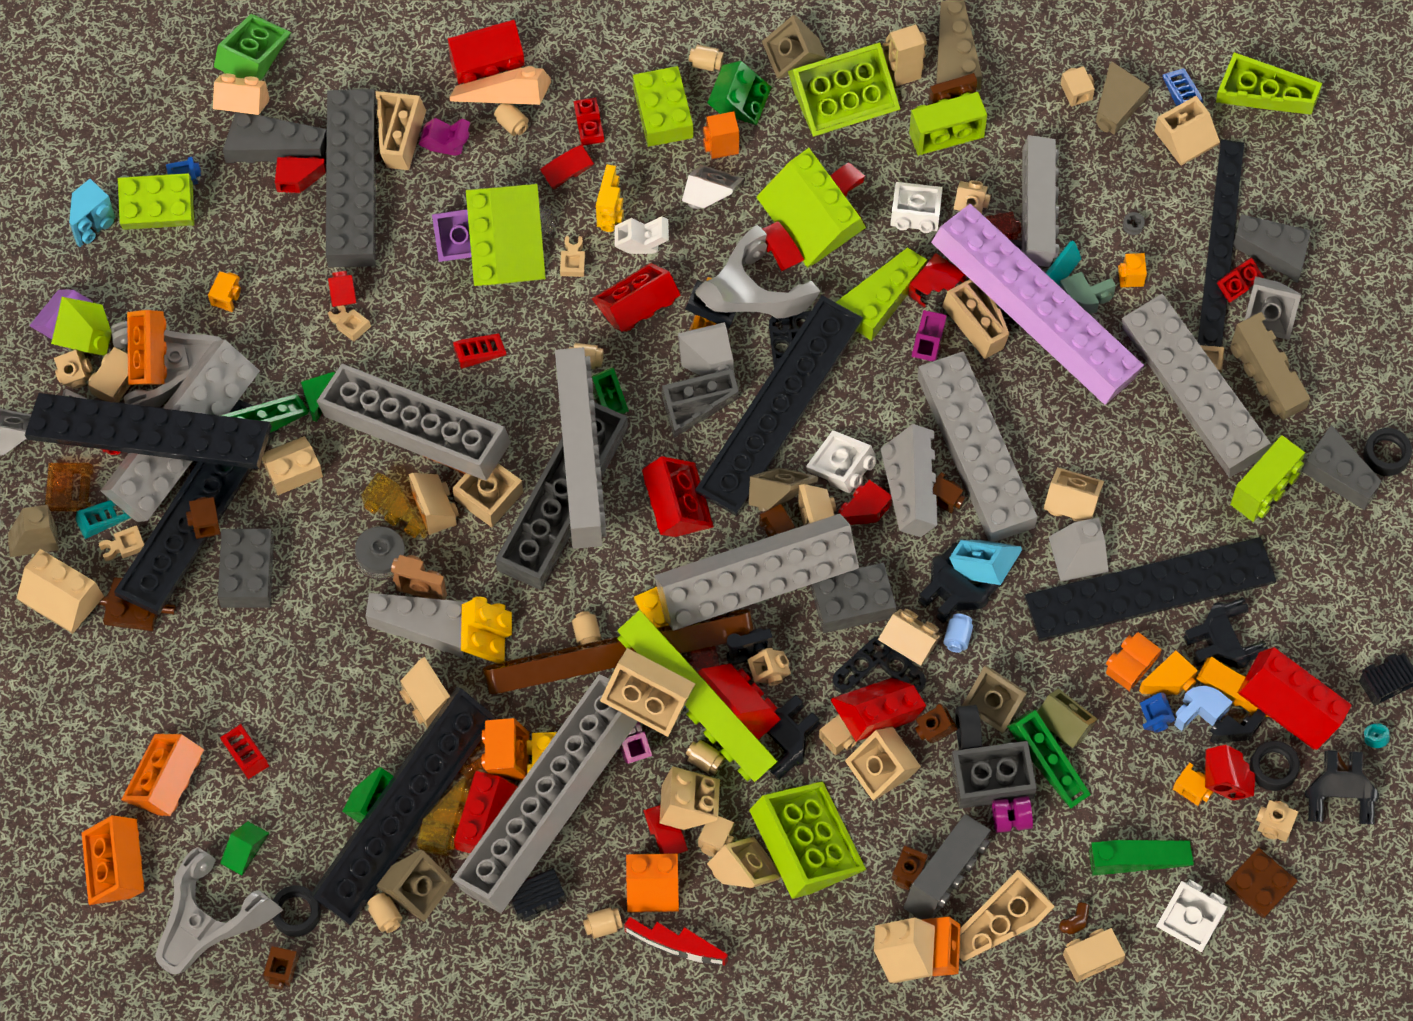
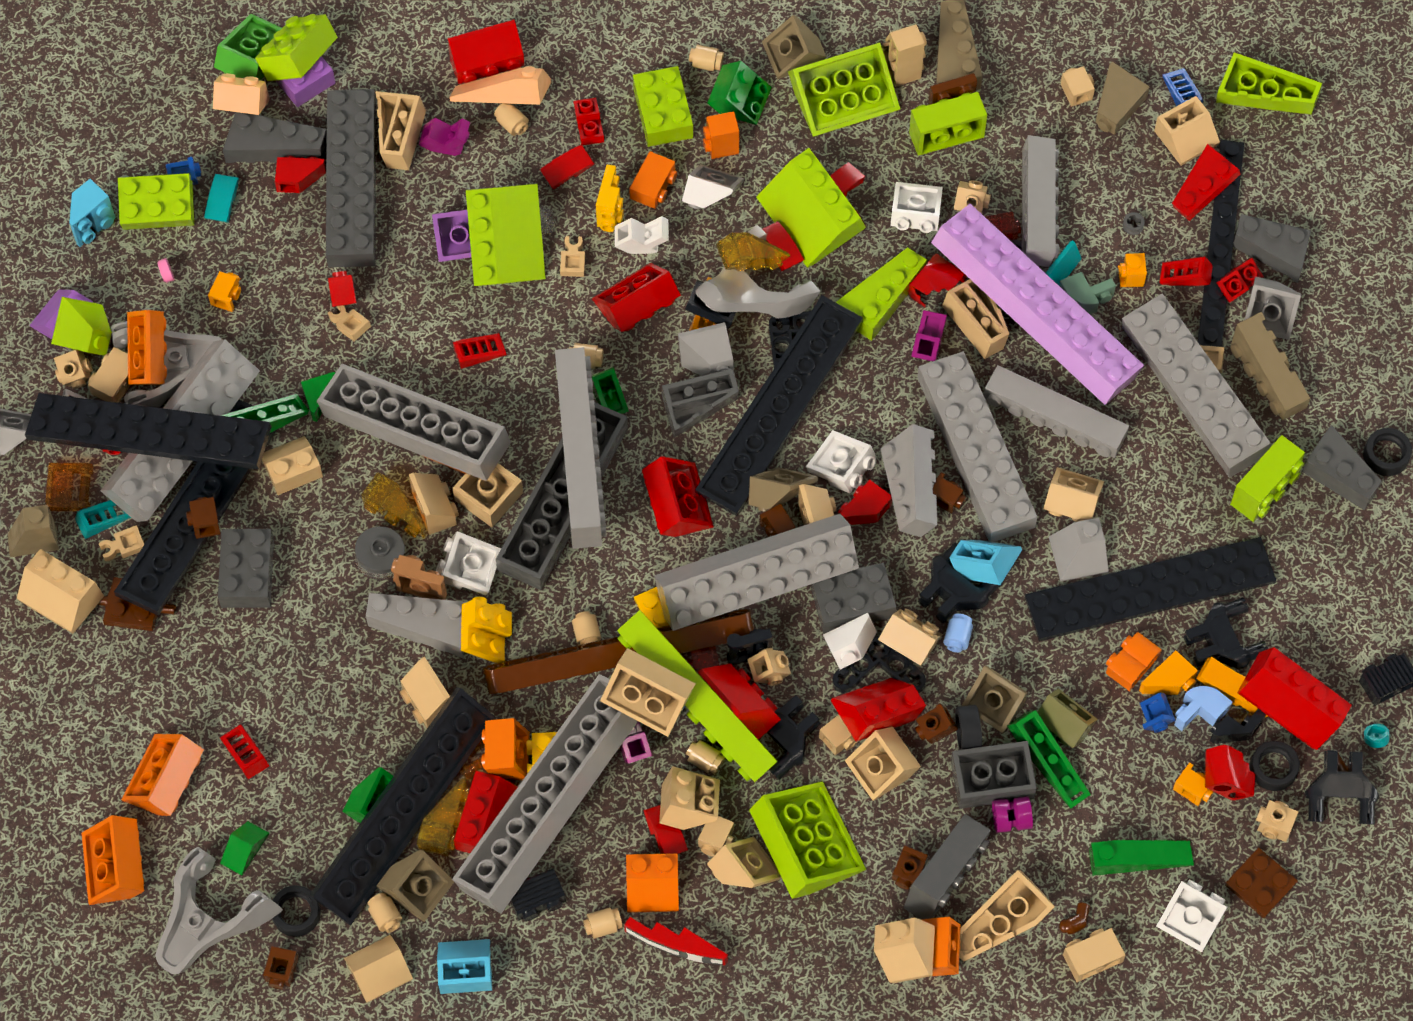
(165, 270): none -> bright pink tile
(221, 198): none -> teal slope
(296, 47): none -> lime brick
(315, 81): none -> medium lavender slope
(378, 968): none -> tan slope
(464, 966): none -> medium azure slope
(468, 563): none -> white plate
(652, 180): none -> orange brick
(747, 251): none -> clear yellow slope
(851, 640): none -> white slope
(1056, 412): none -> light grey brick
(1200, 275): none -> red slope
(1204, 183): none -> red wing

